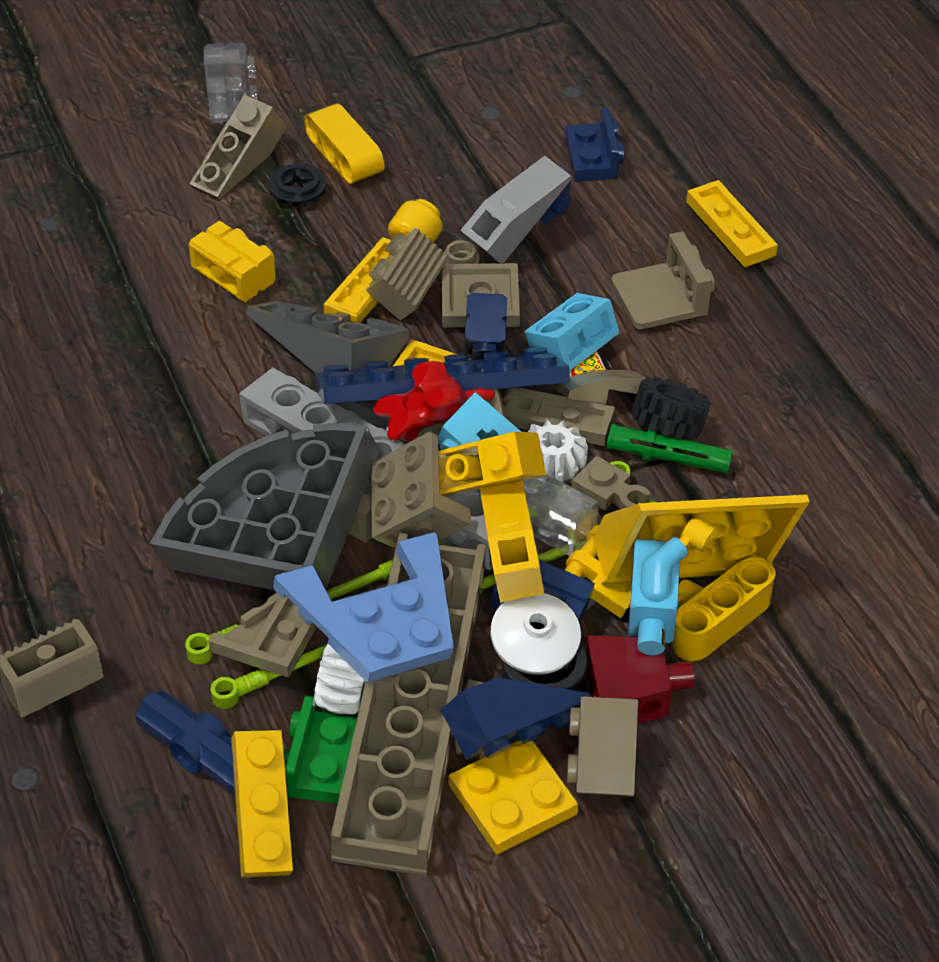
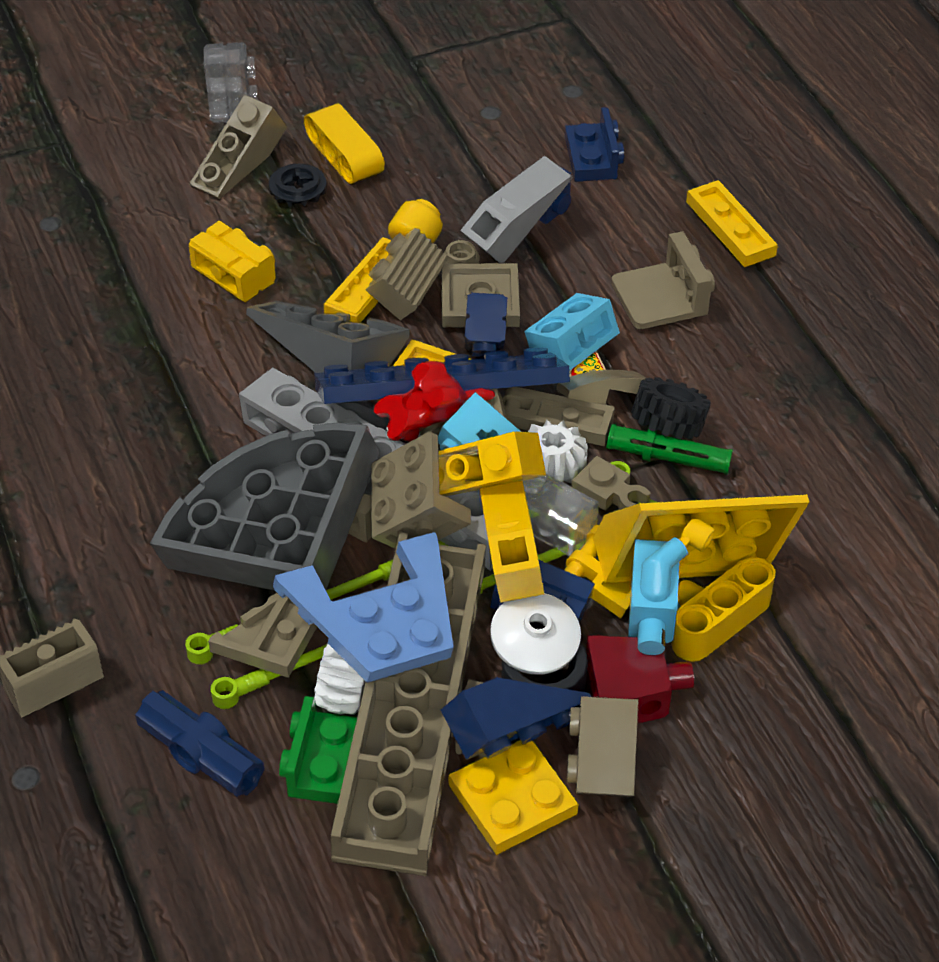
(261, 804): yellow plate -> none

